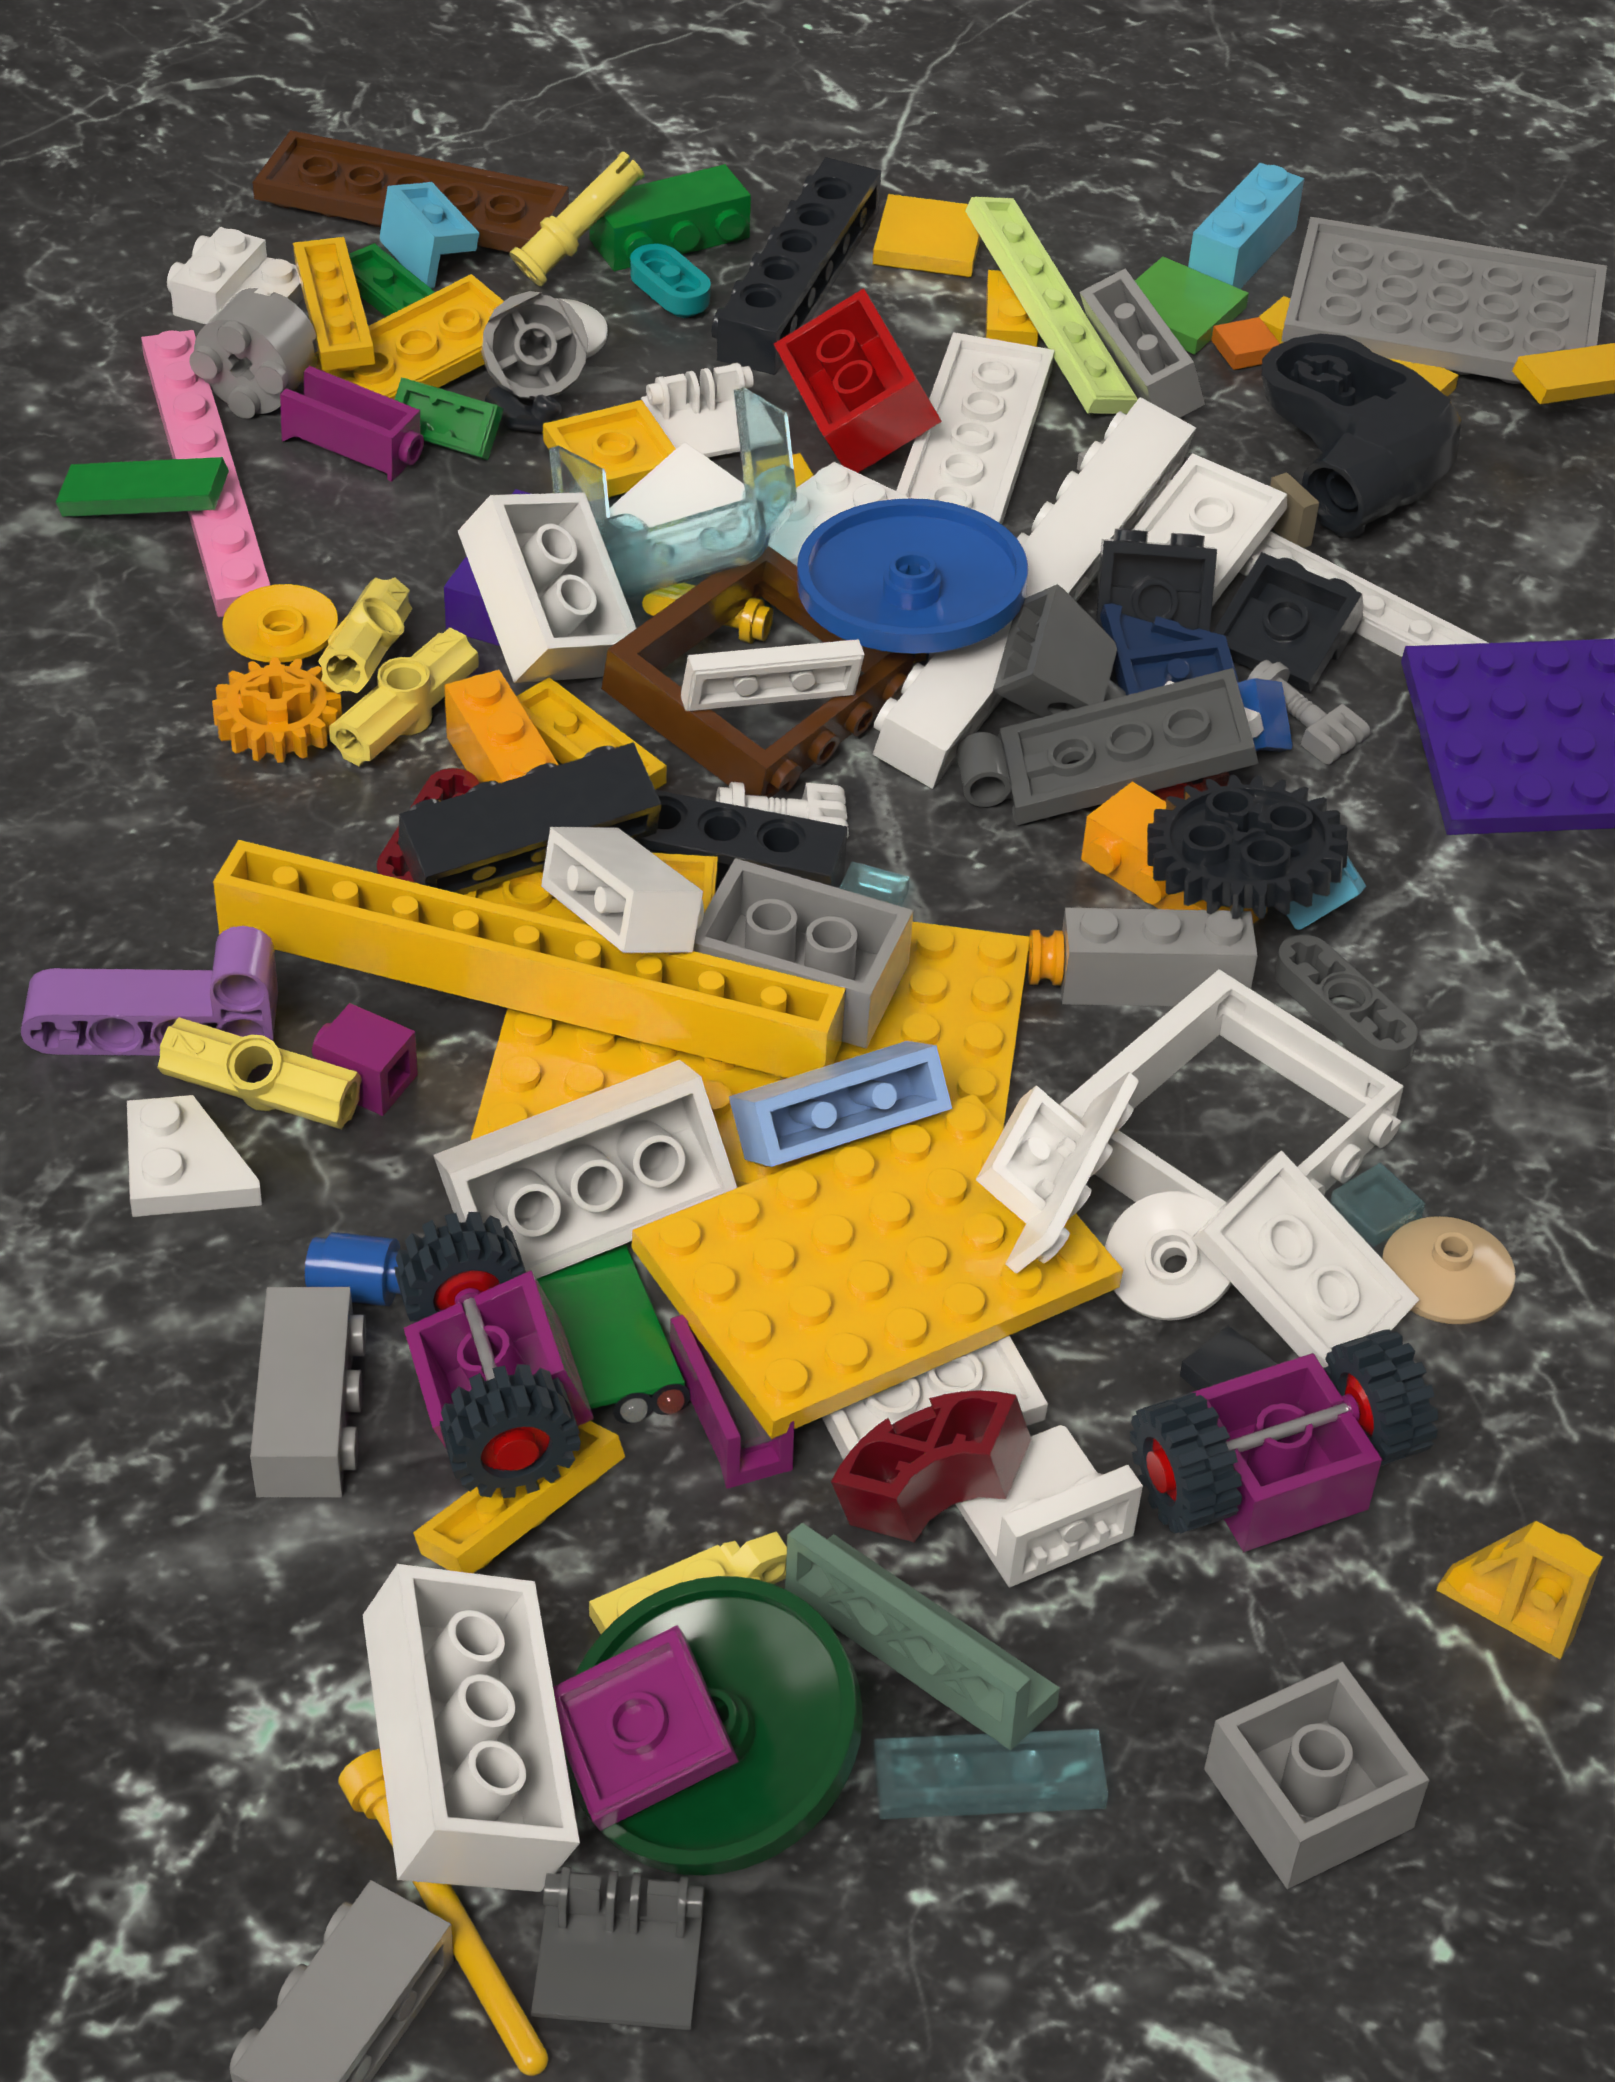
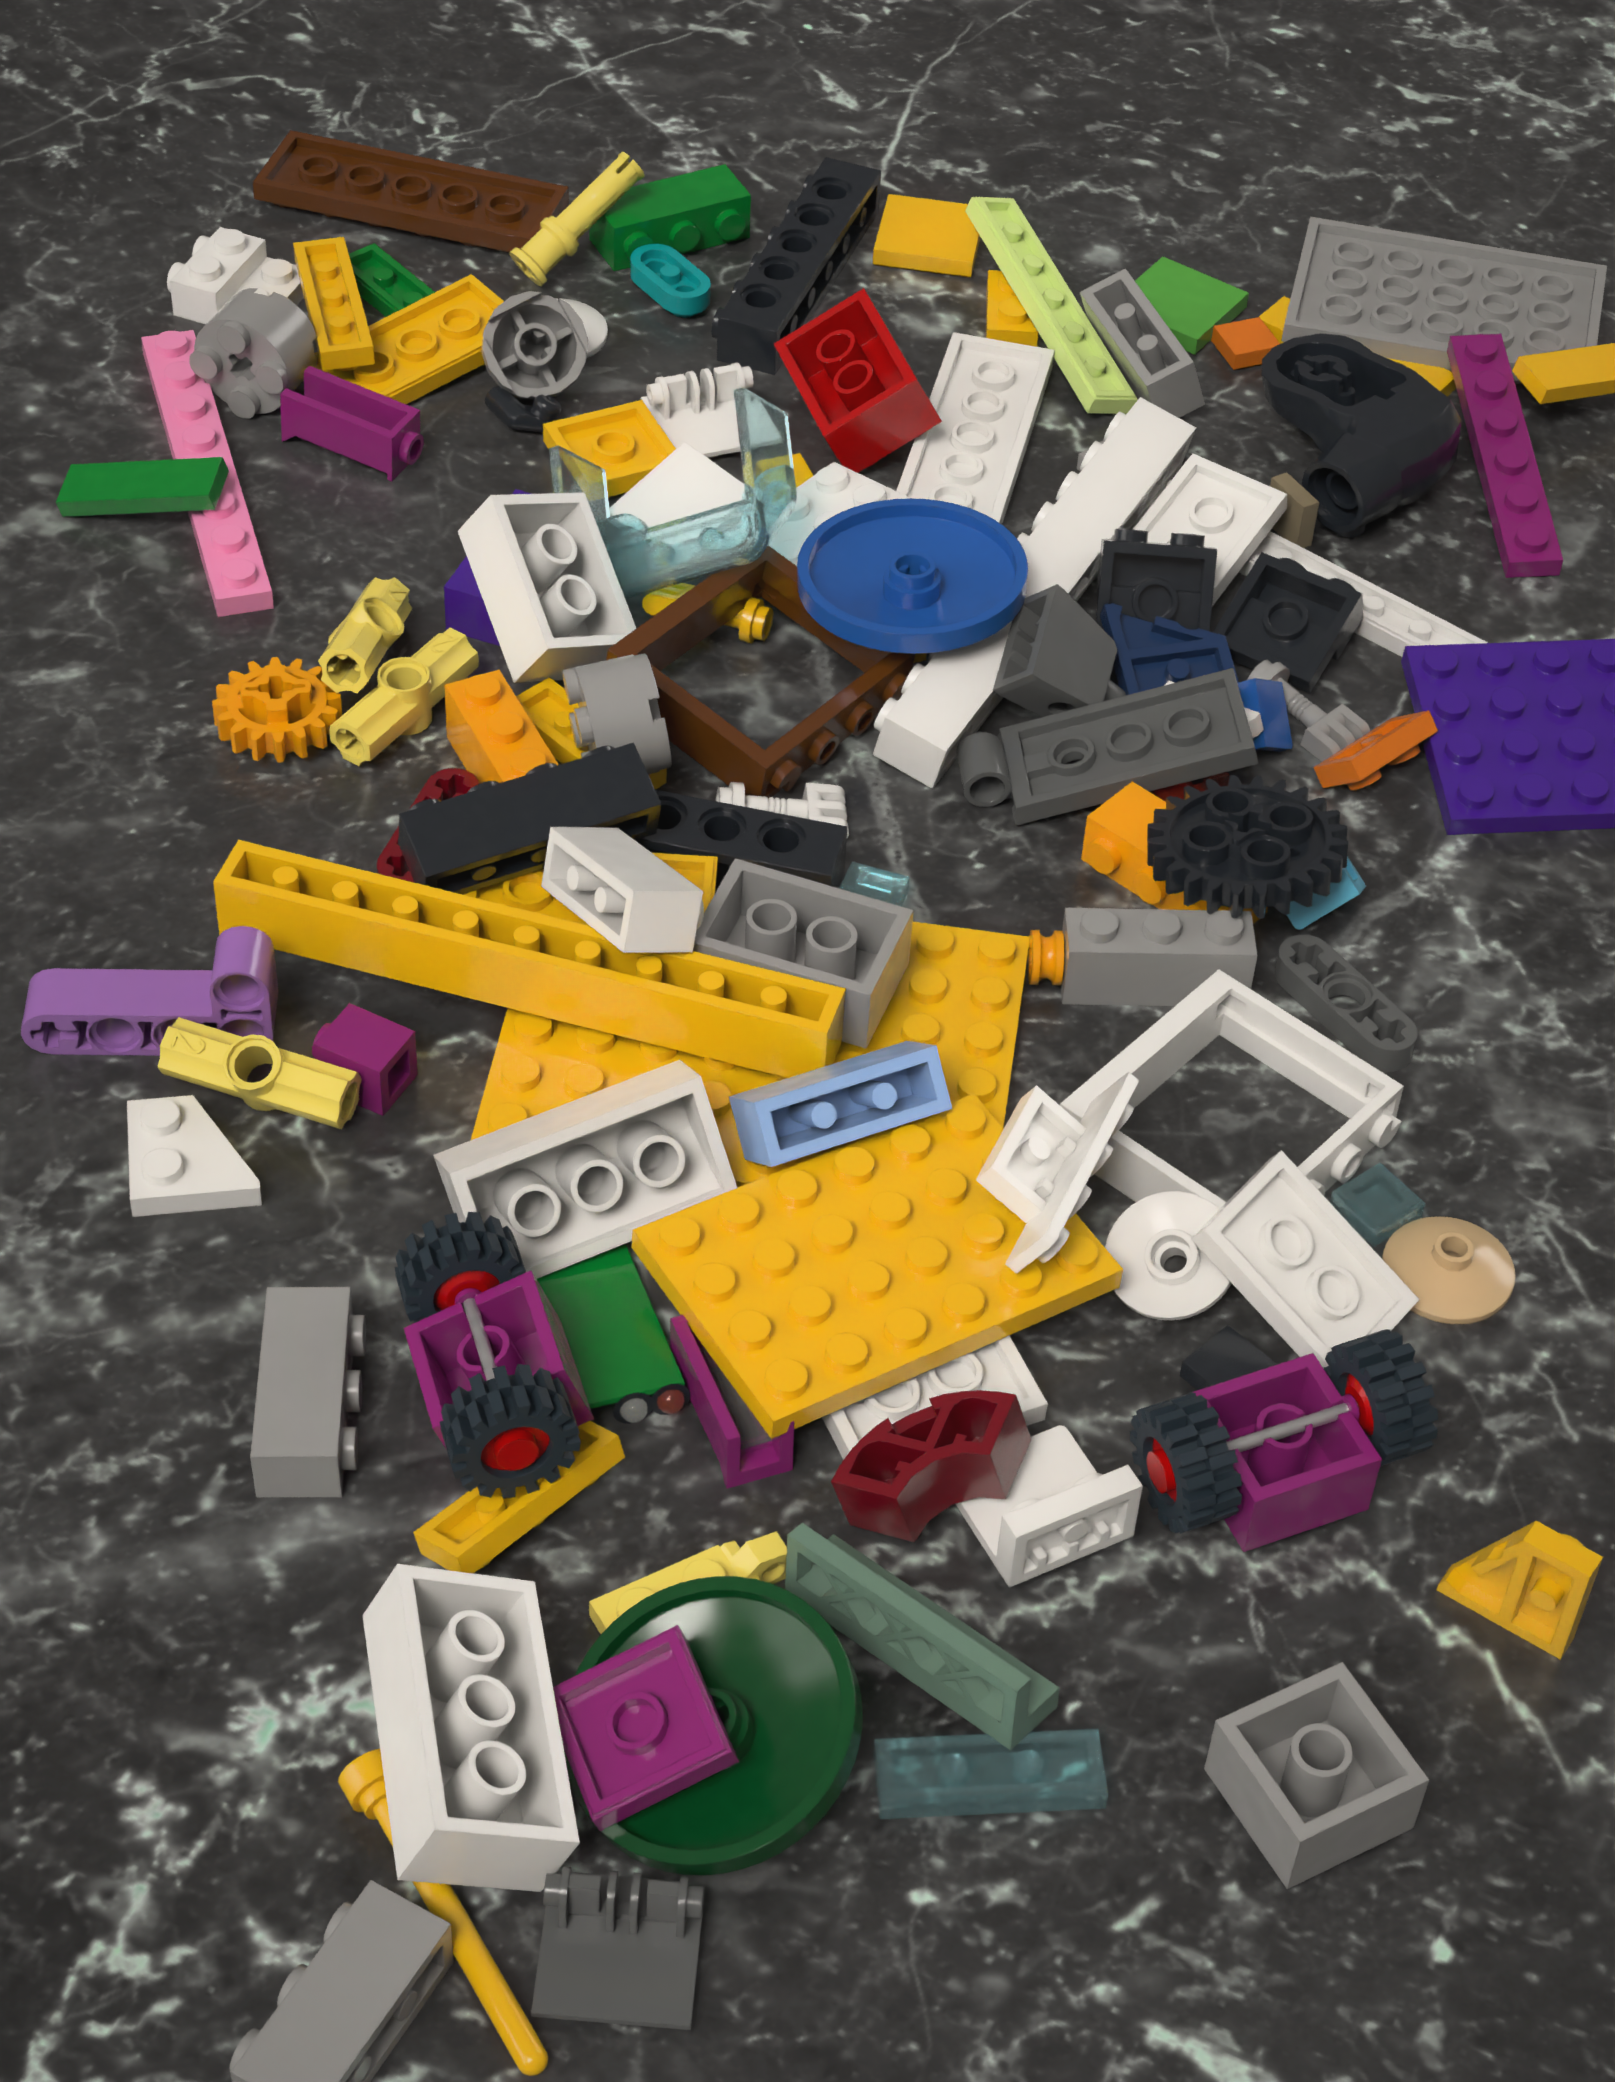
(280, 623): yellow dish -> none
(355, 1262): blue brick -> none
(421, 226): medium azure panel -> none
(452, 418): green plate -> none
(618, 708): none -> light grey brick
(771, 675): white tile -> none
(1247, 225): medium azure brick -> none
(1386, 744): none -> orange plate
(1504, 456): none -> magenta plate

